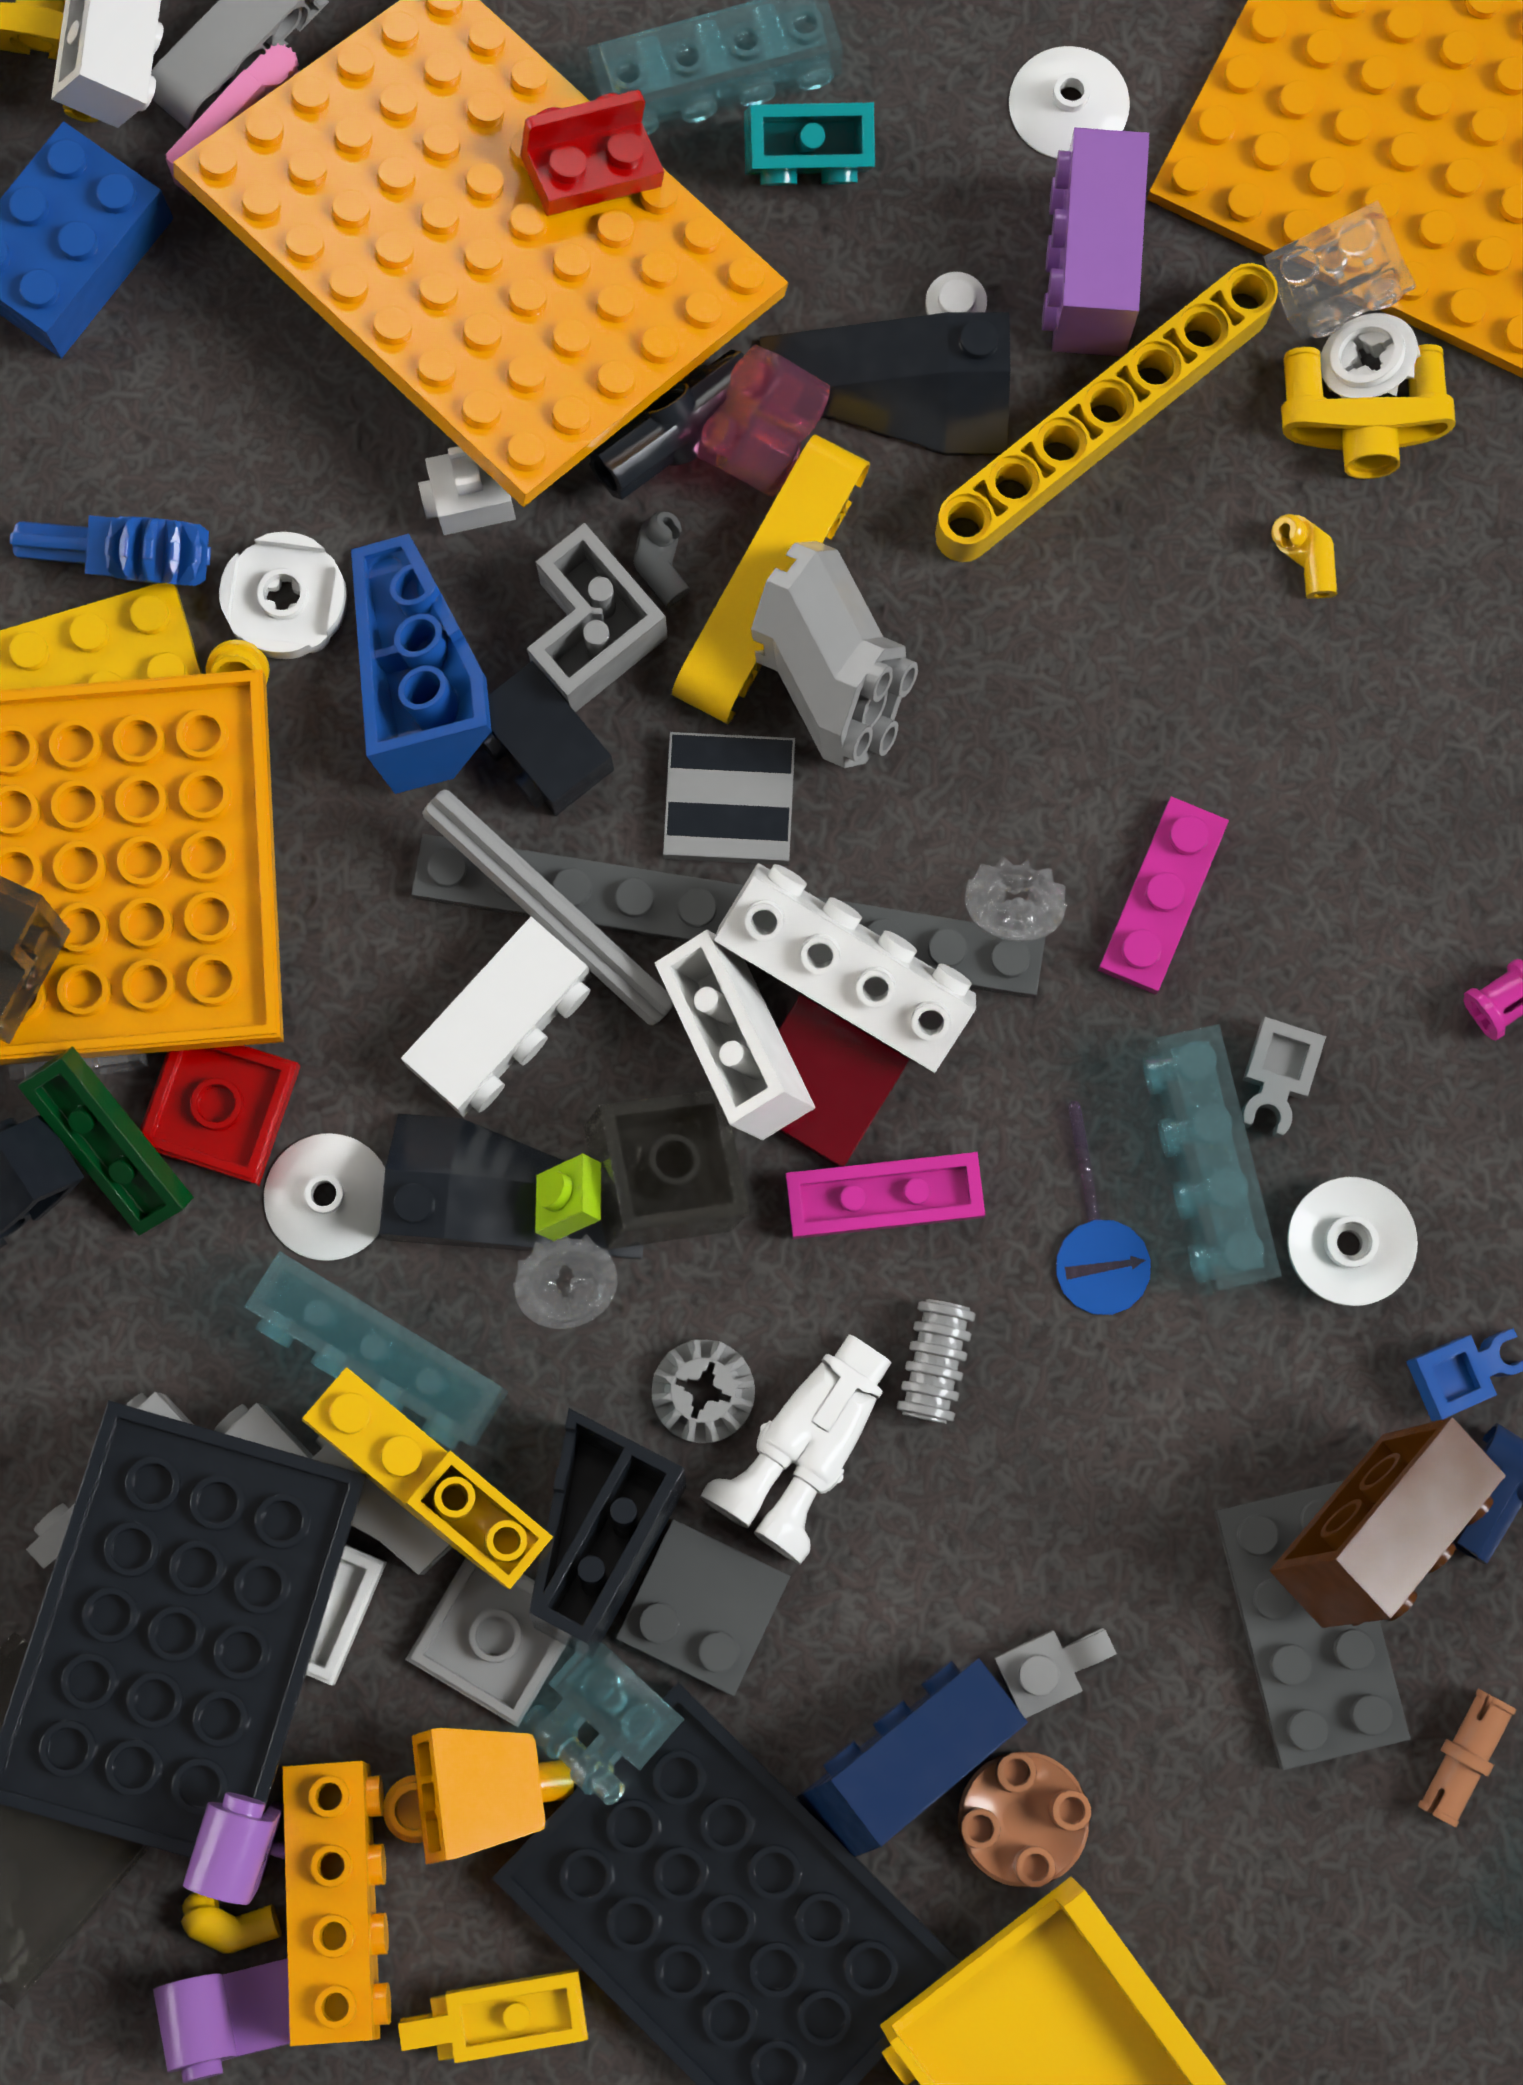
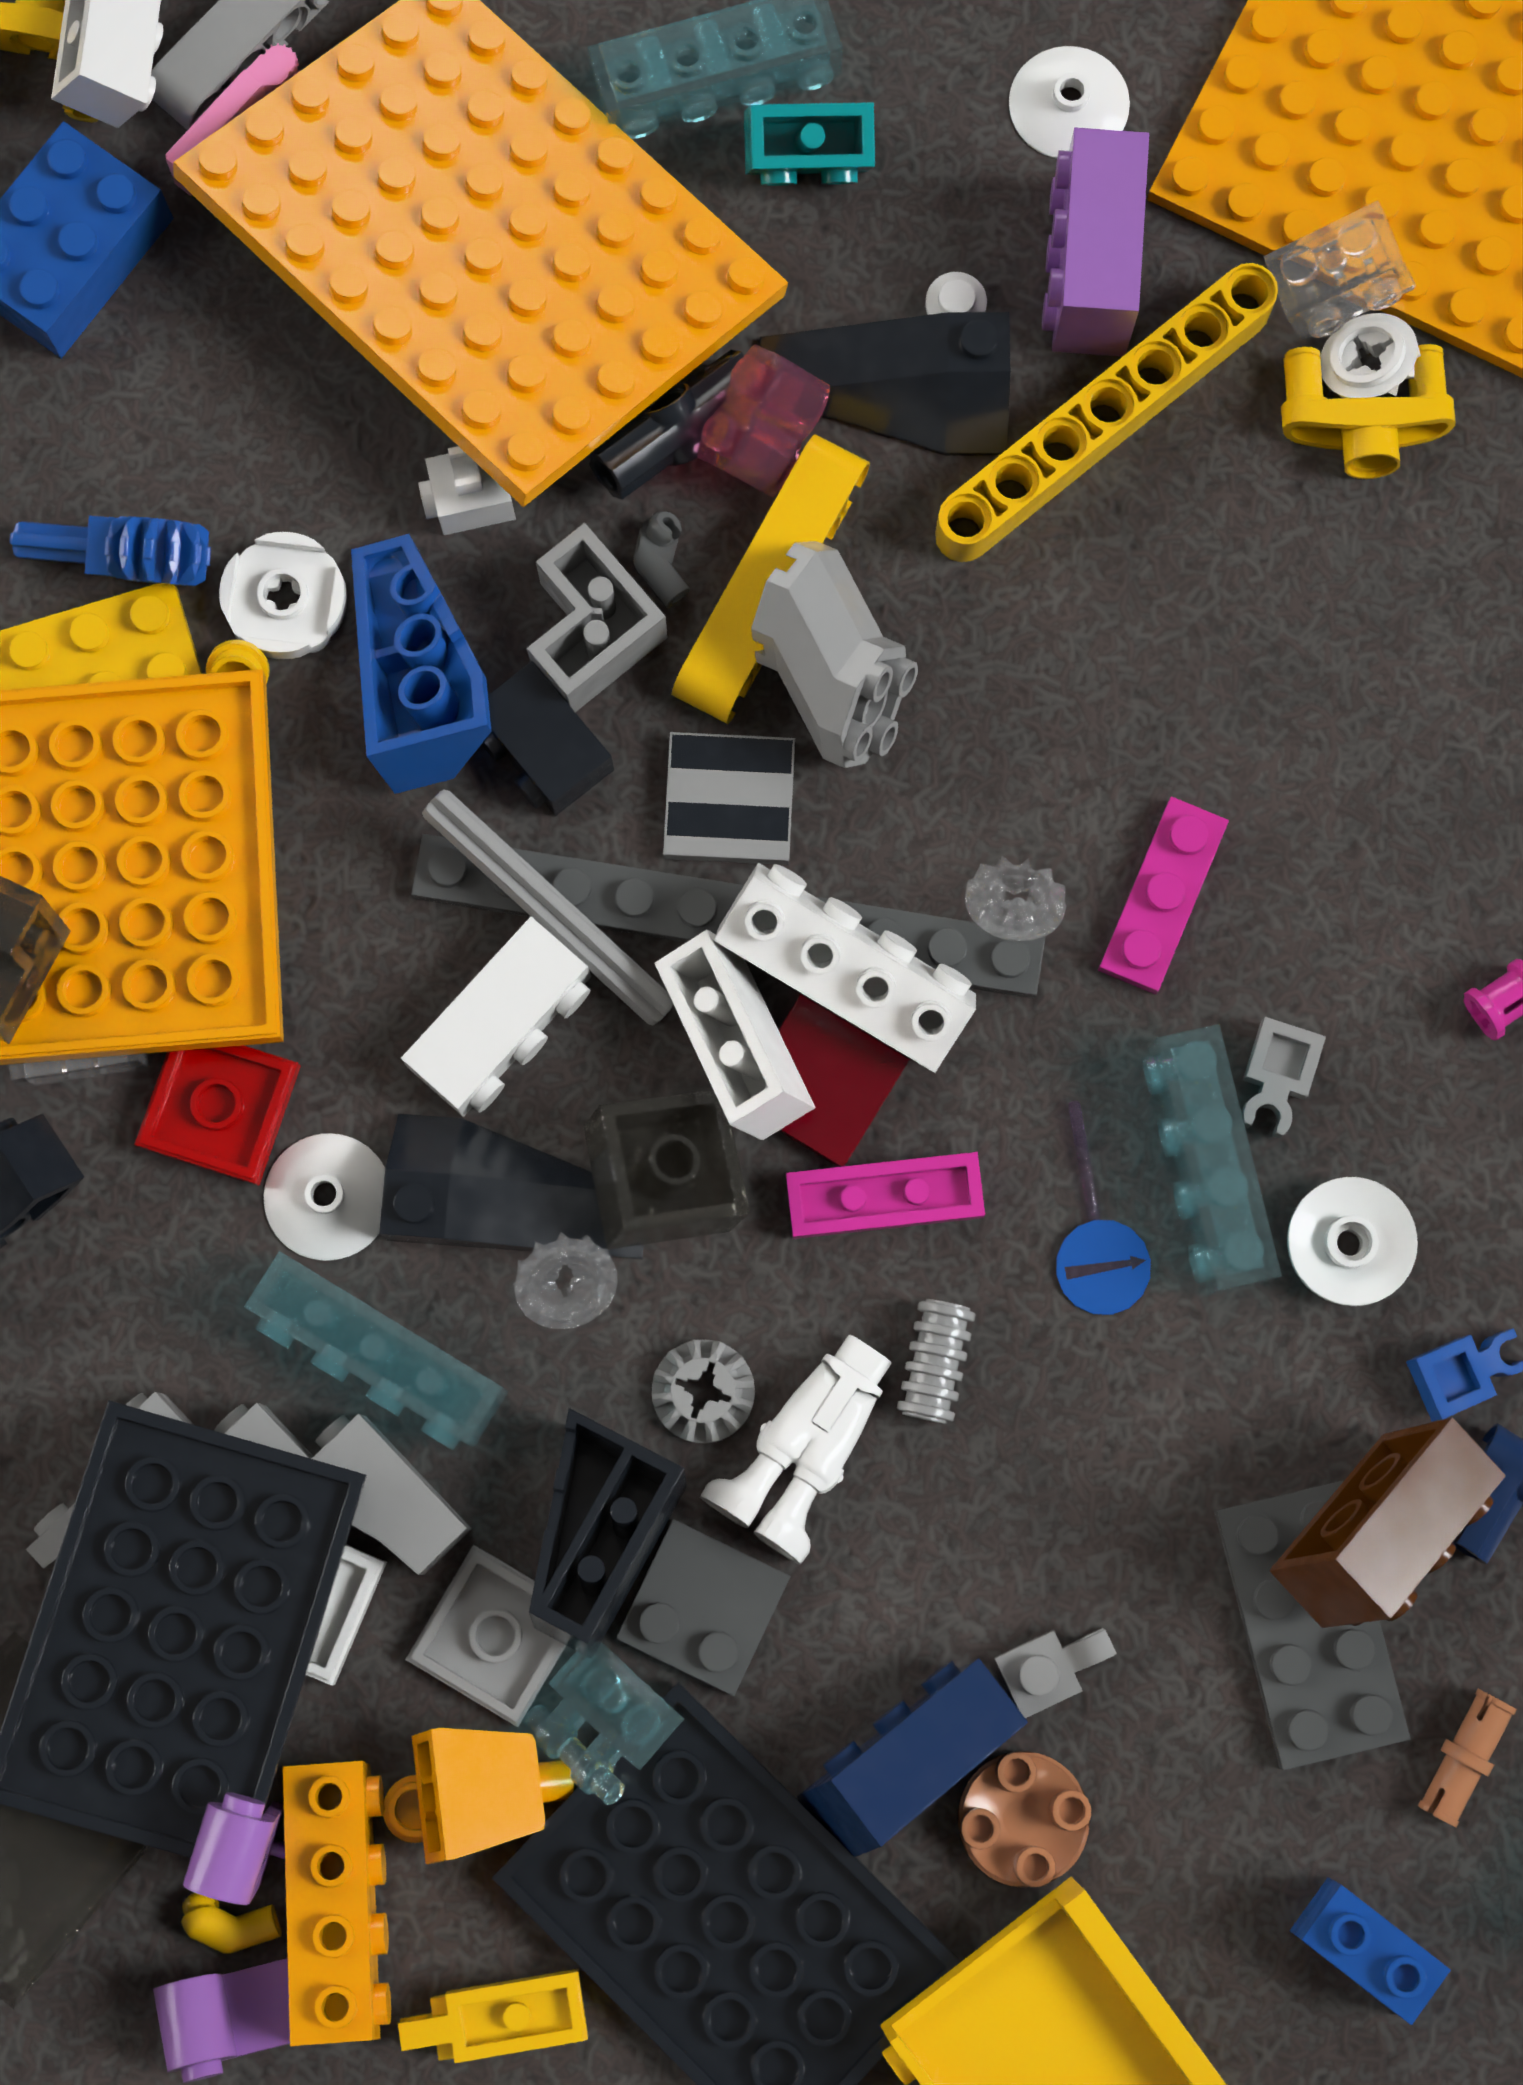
(105, 1141): dark green plate -> none
(427, 1479): yellow slope -> none
(568, 1197): lime plate -> none
(590, 152): red bracket -> none
(1311, 550): yellow arm -> none
(1370, 1950): none -> blue brick

